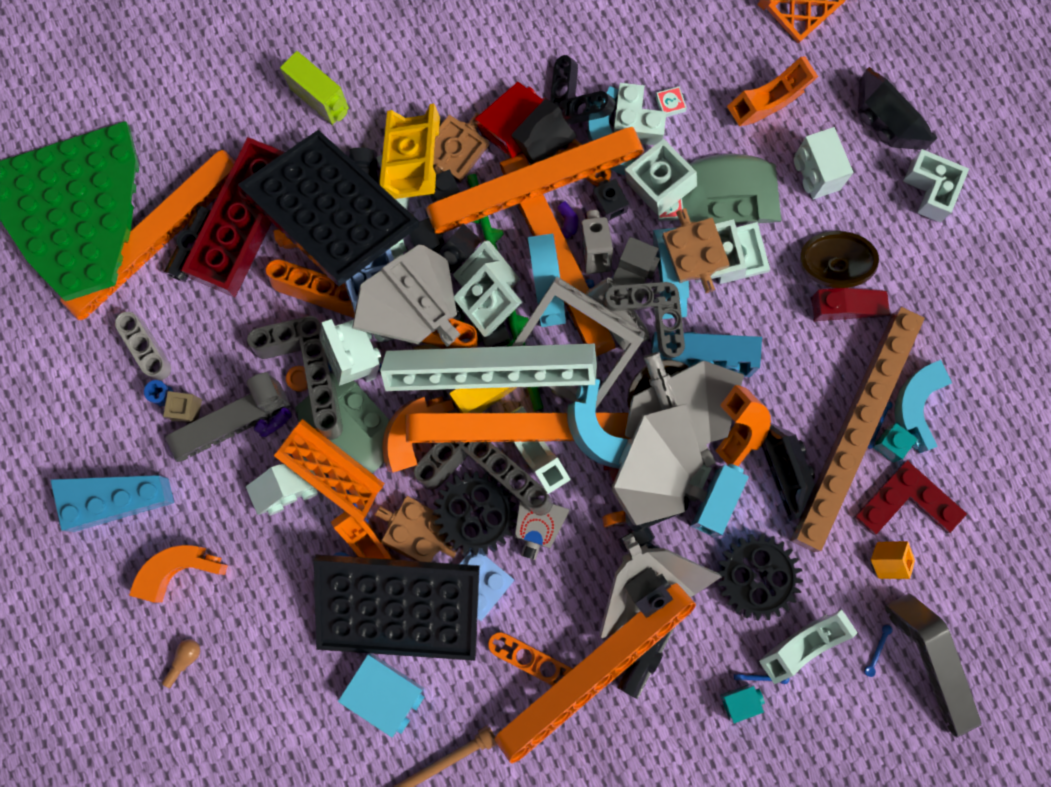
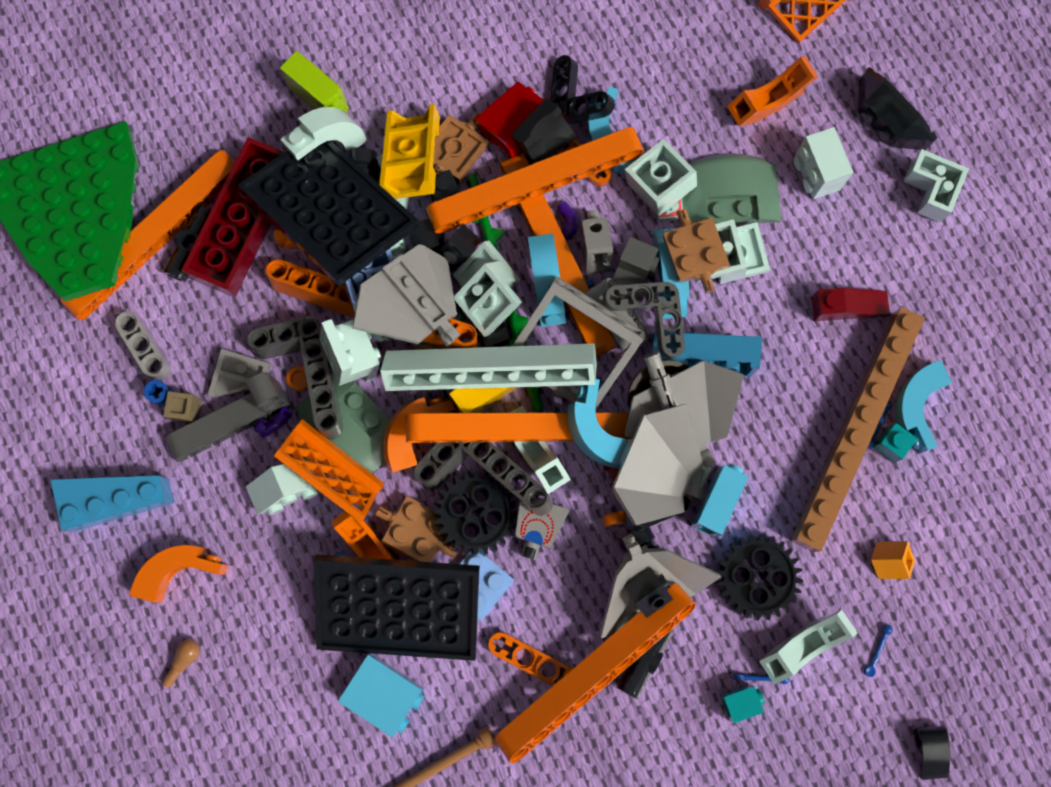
(233, 372): none -> light grey wing
(322, 126): none -> light aqua arch
(610, 199): black brick -> none
(629, 113): light aqua brick -> none
(671, 101): tile -> none
(750, 425): orange arch -> none
(789, 469): black wedge -> none
(839, 259): dark brown dish -> none
(910, 484): dark red plate -> none
(935, 750): none -> black panel
(939, 660): dark grey beam -> none

